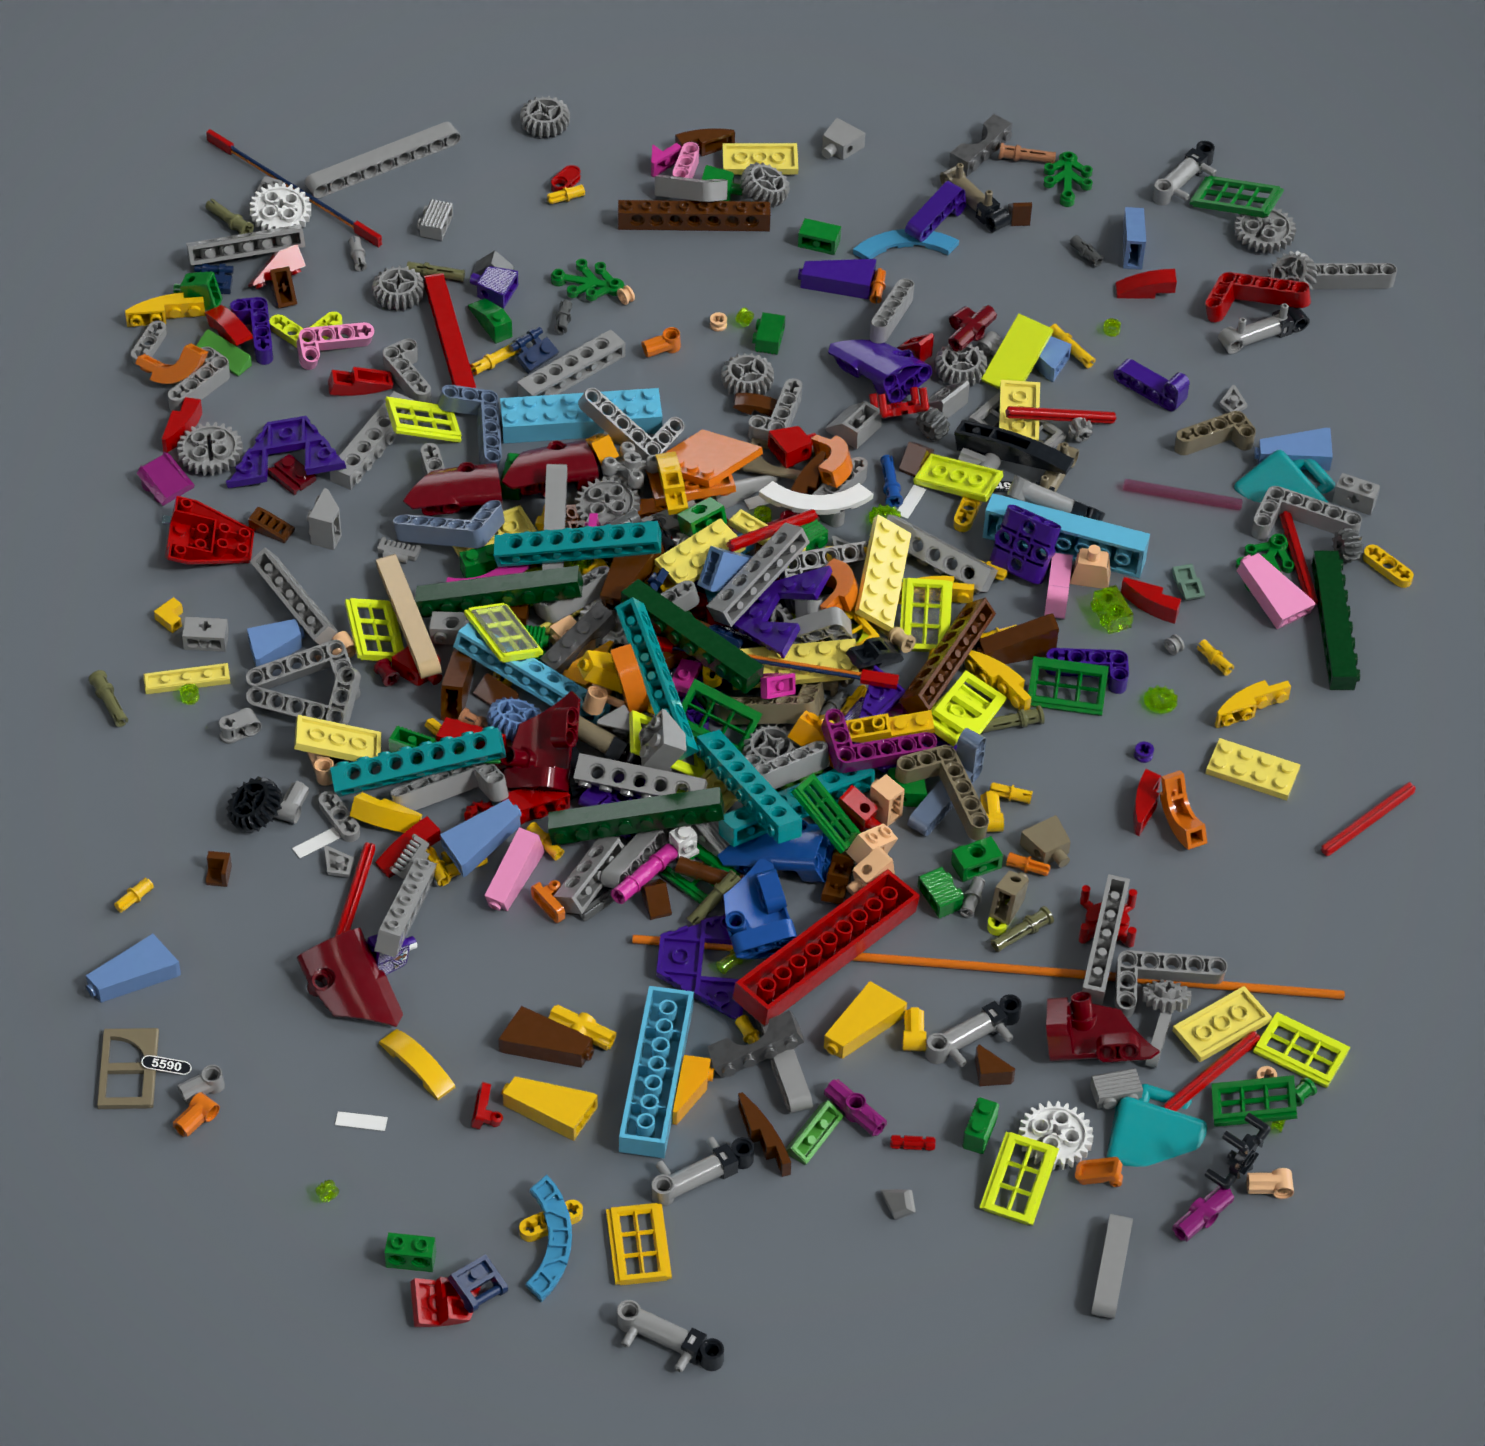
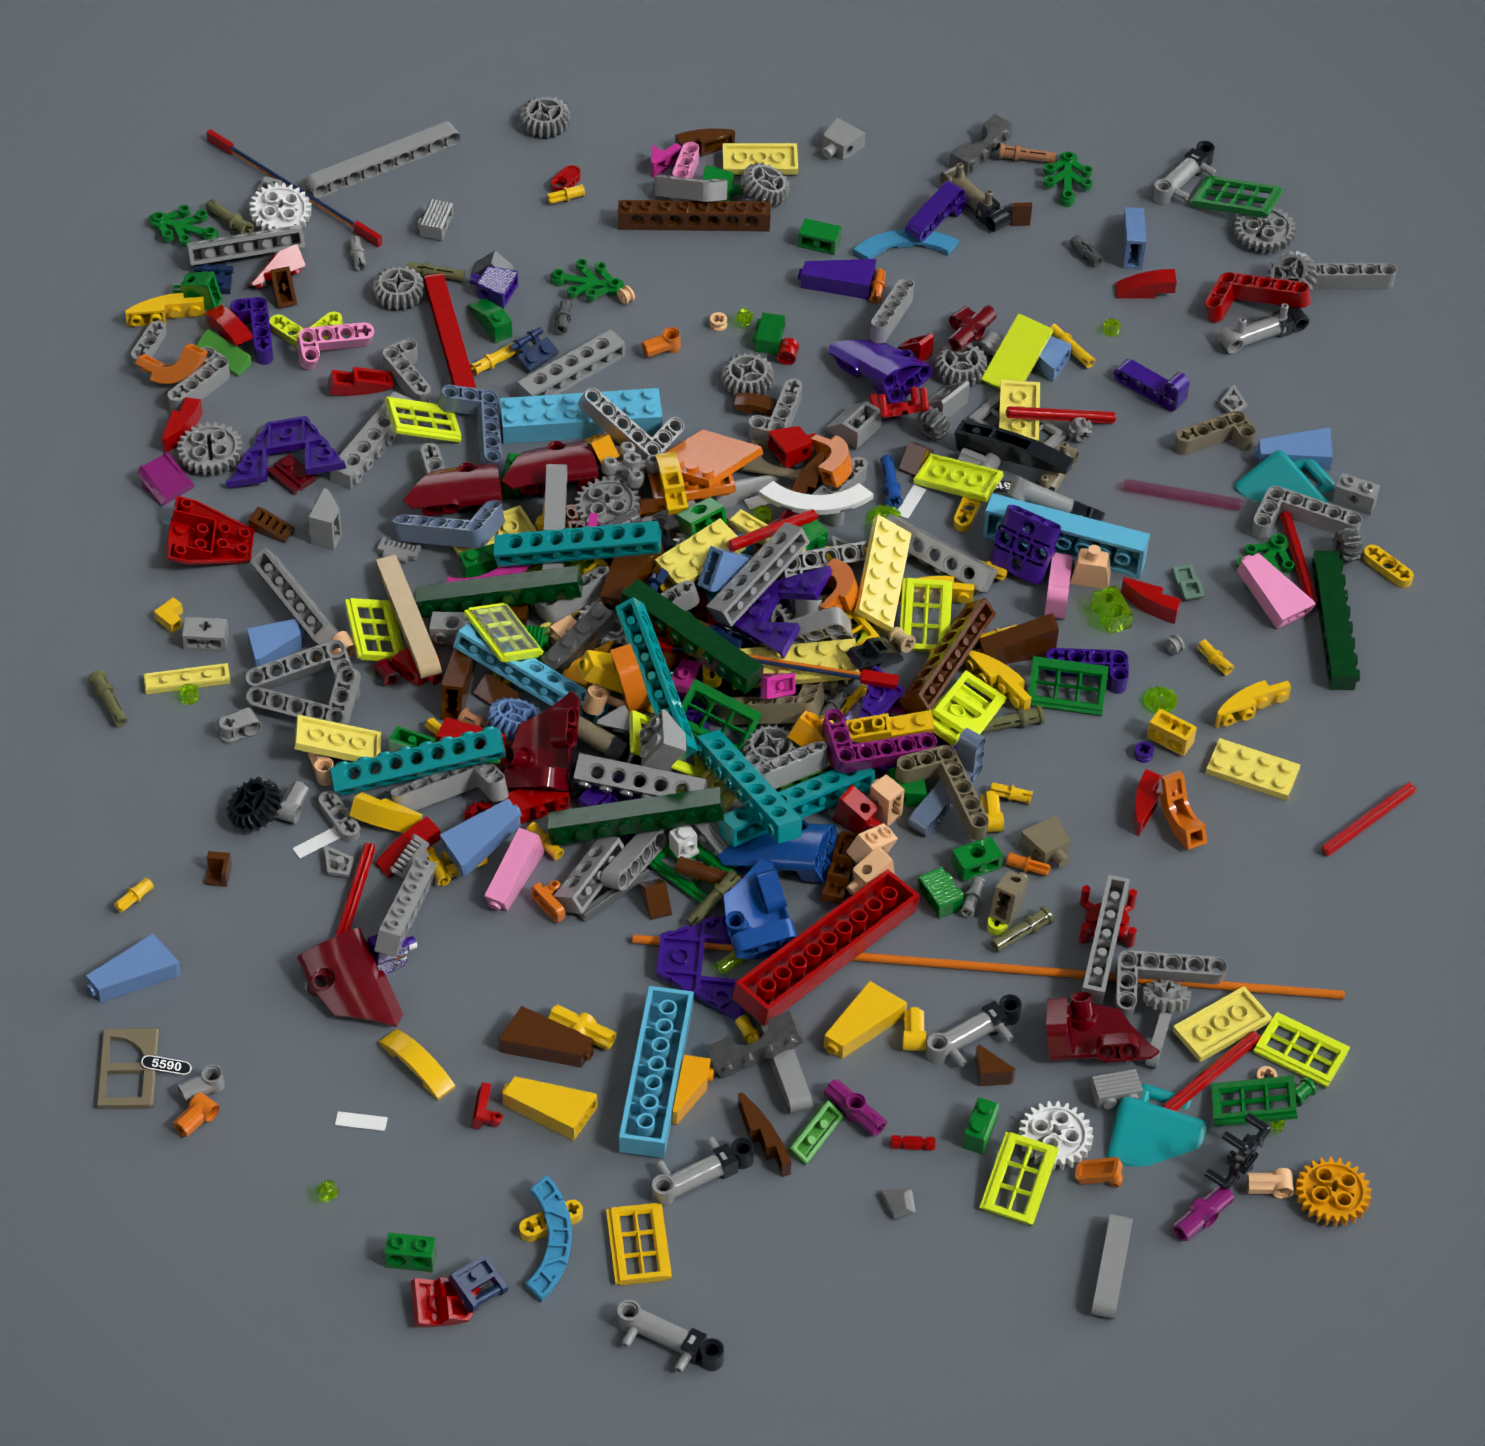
(161, 220): none -> green plant
(643, 874): dark pink piece -> none
(788, 351): none -> red wheel
(846, 839): green piece -> none
(1171, 732): none -> yellow brick
(1333, 1191): none -> light orange gear

